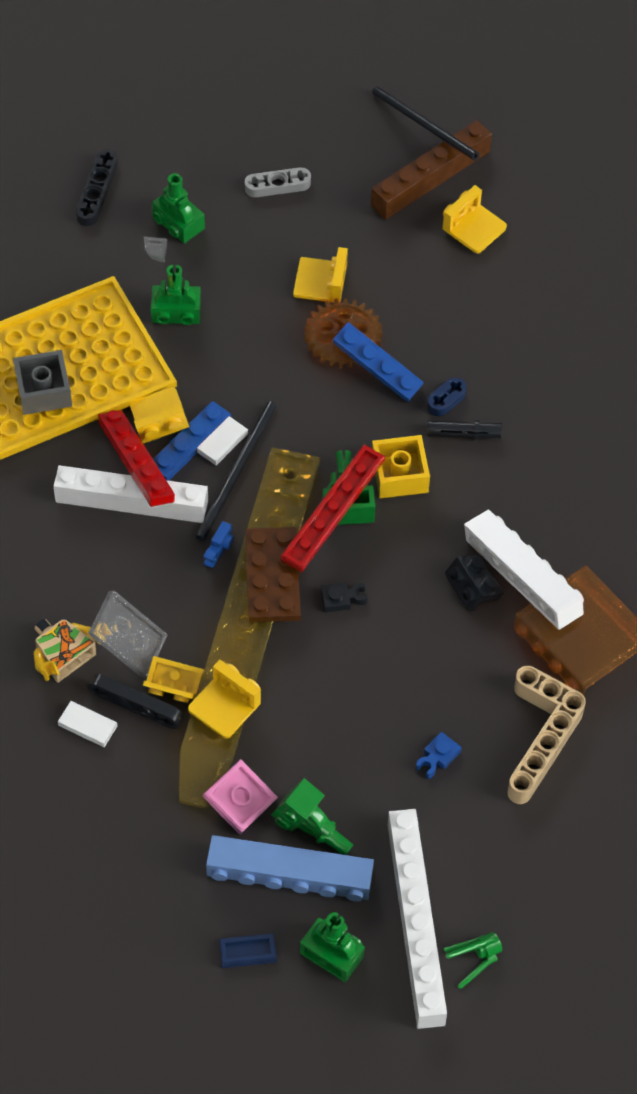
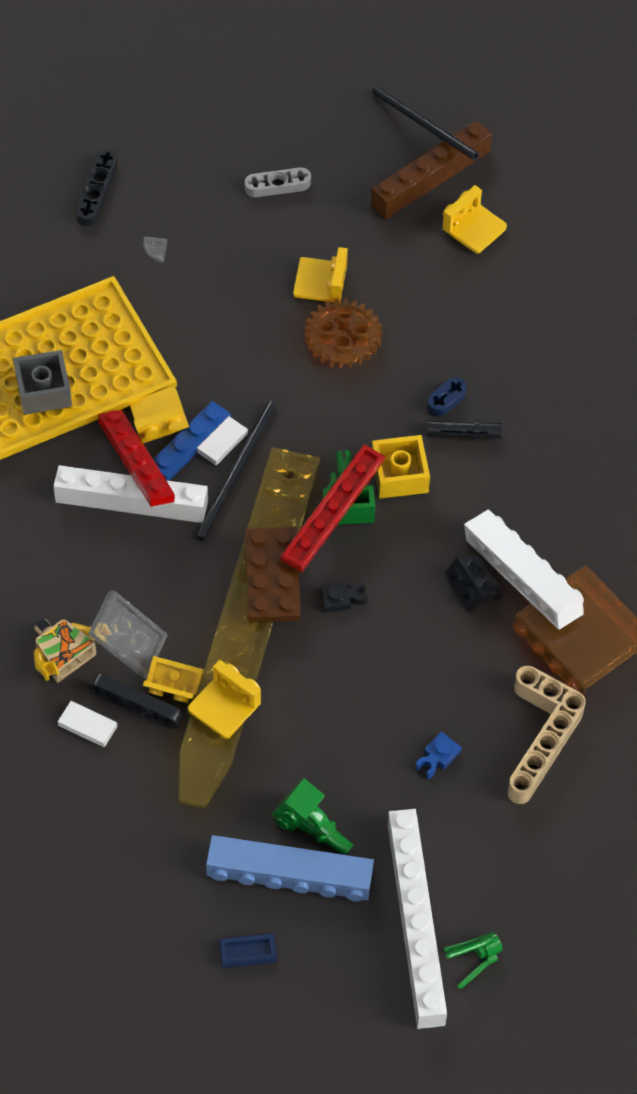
(175, 302): green brick -> none
(177, 212): green brick -> none
(222, 540): blue plate -> none
(240, 796): bright pink tile -> none
(332, 948): green brick -> none
(377, 362): blue plate -> none

